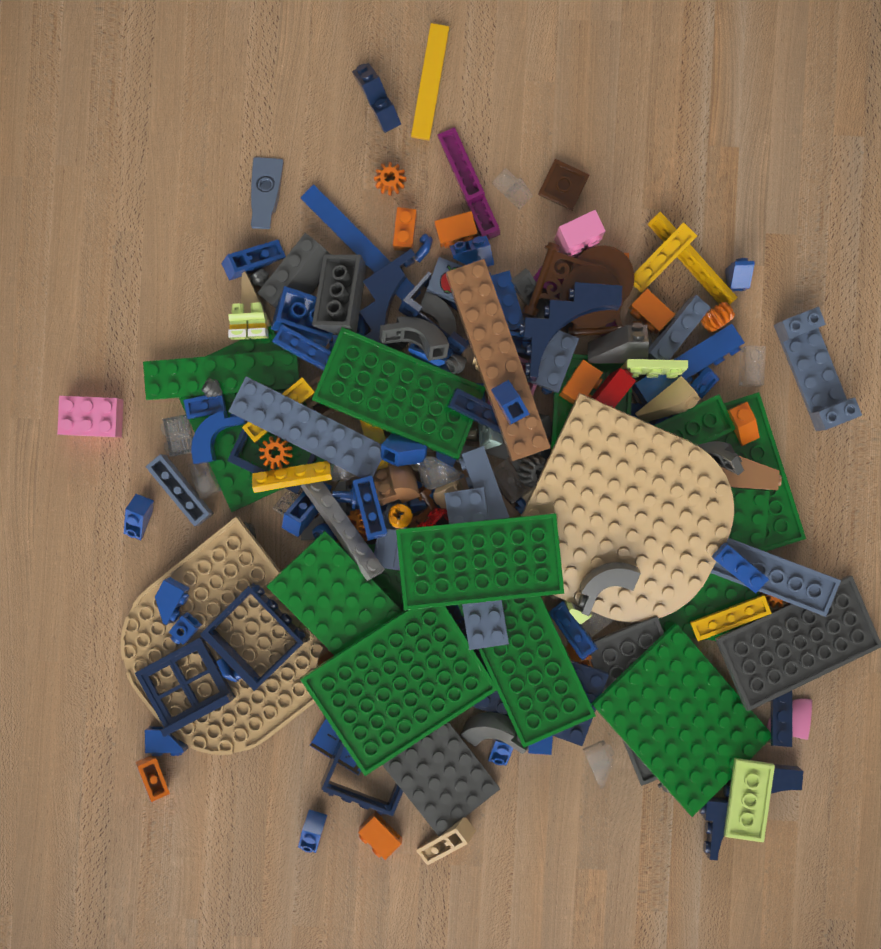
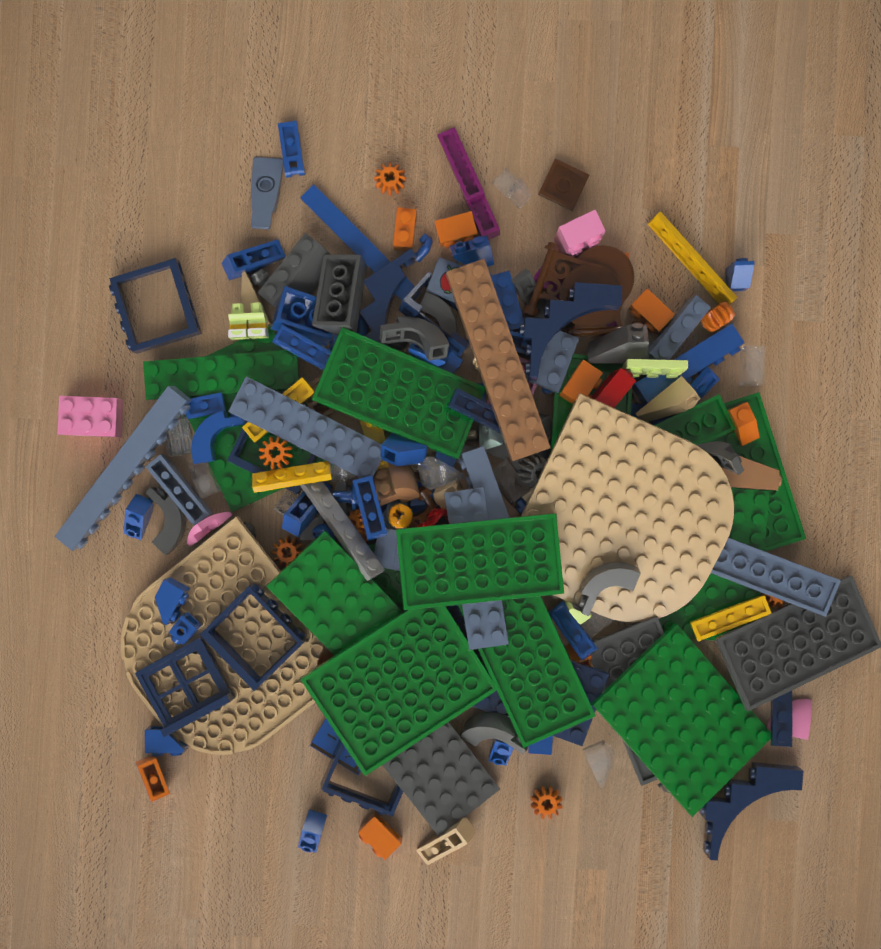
(123, 468): none -> sand blue brick
(174, 523): none -> dark grey arch
(184, 295): none -> dark blue window
(206, 526): none -> bright pink brick
(212, 388): dark grey plate -> none
(226, 671): blue arm -> none
(285, 545): none -> orange gear
(291, 148): none -> blue plate
(376, 97): dark blue arch -> none
(430, 82): yellow tile -> none
(456, 363): dark grey plate -> none
(510, 402): blue slope -> none
(554, 799): none -> orange gear
(663, 256): yellow plate -> none
(740, 567): blue plate -> none
(749, 800): yellowish green tile -> none
(815, 370): sand blue plate -> none

